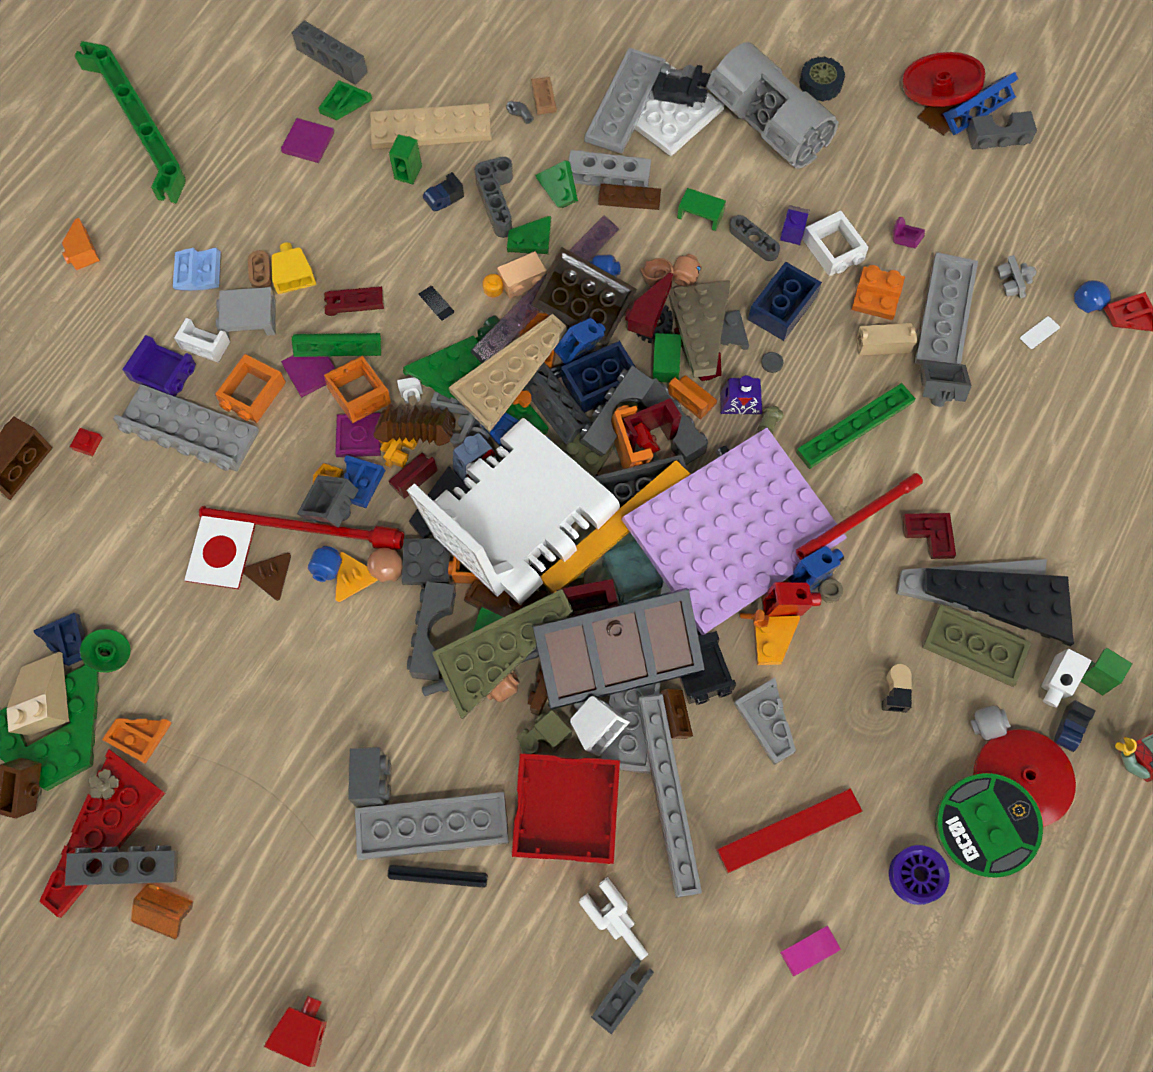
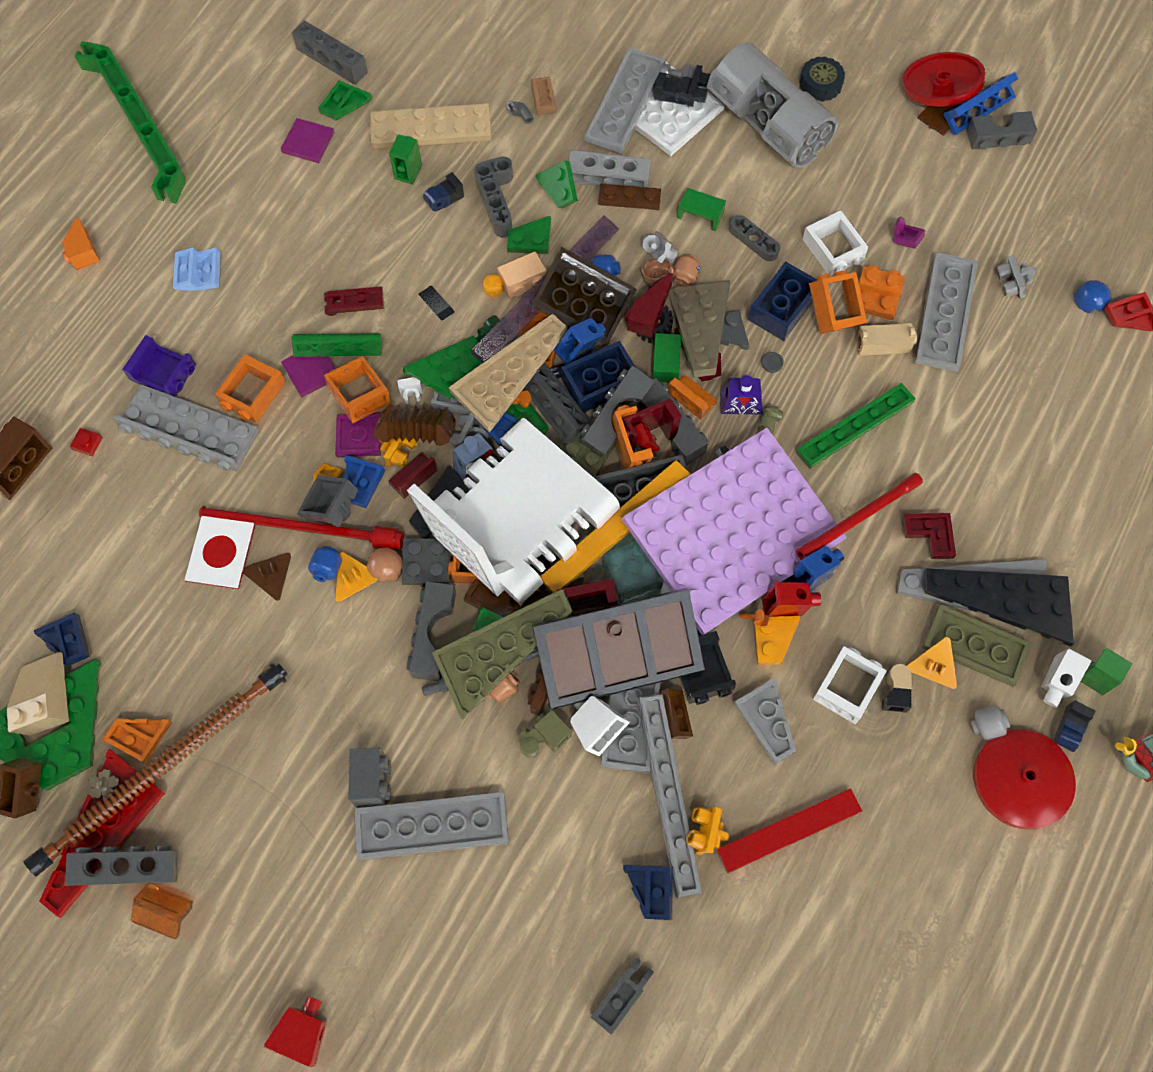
(44, 857): none -> dark orange hose
(105, 641): green dish -> none
(201, 342): white panel -> none
(246, 310): light grey panel -> none
(259, 271): medium nougat plate -> none
(291, 269): yellow torso -> none
(437, 876): black axle -> none
(566, 808): red tile -> none
(613, 916): white plant -> none
(653, 889): none -> dark blue wing
(659, 247): none -> light grey hips
(710, 830): none -> light orange hips
(794, 225): dark purple slope -> none
(810, 951): dark pink slope -> none
(823, 303): none -> orange window
(830, 590): dark tan tile -> none
(840, 705): none -> white window
(936, 664): none -> light orange piece
(939, 865): dark purple wheel -> none
(944, 381): dark grey brick -> none
(989, 825): piece -> none
(1039, 332): white sticker -> none

